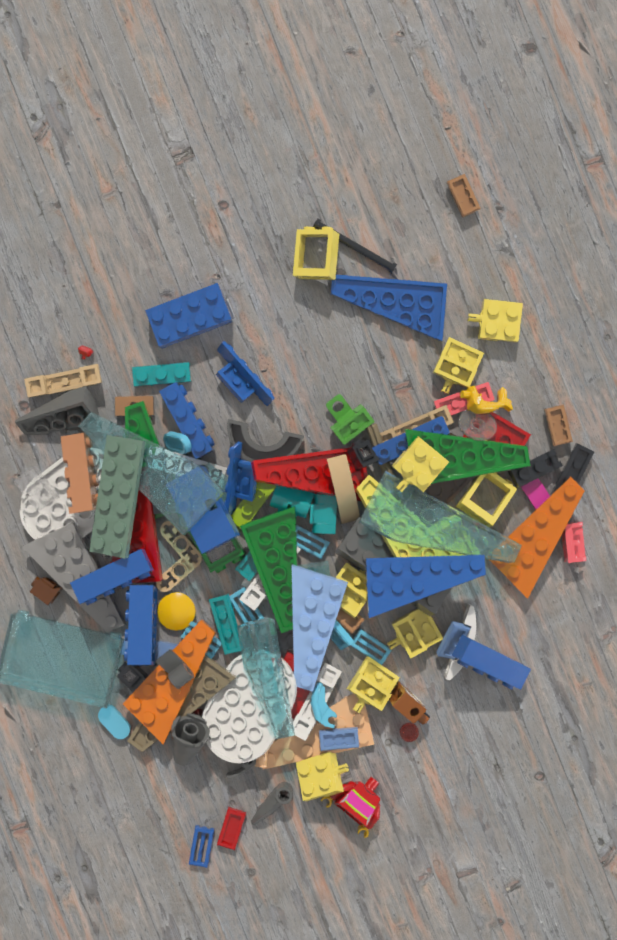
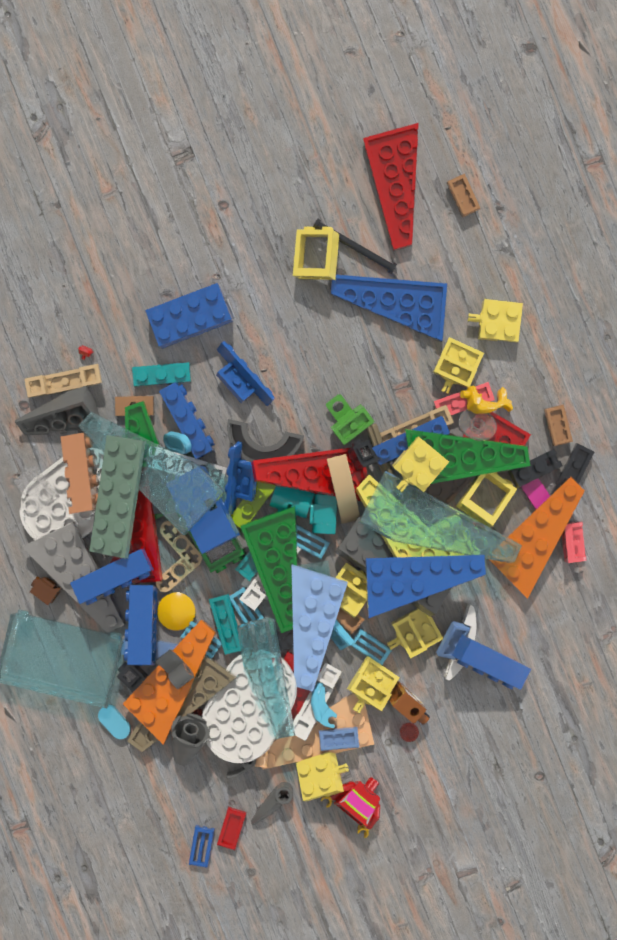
(393, 168): none -> red wing

